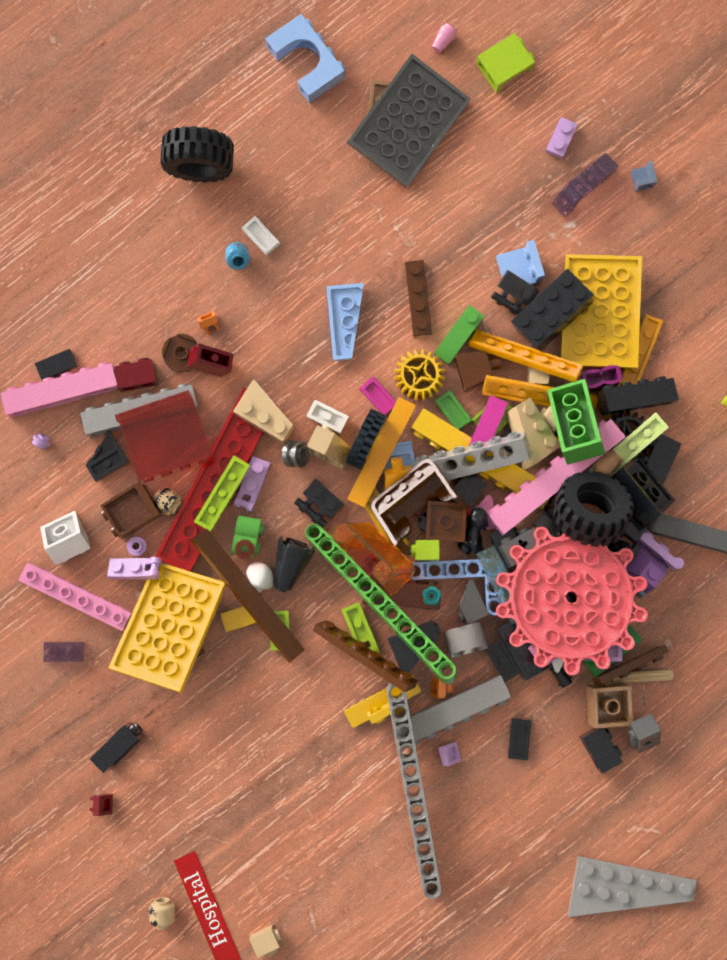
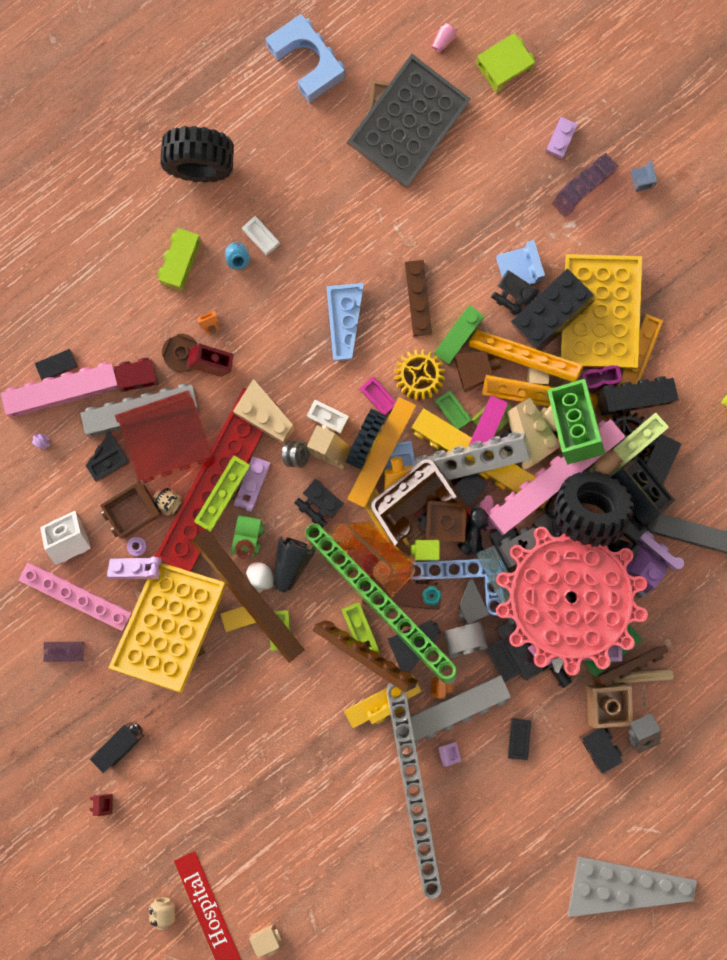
(179, 259): none -> lime brick

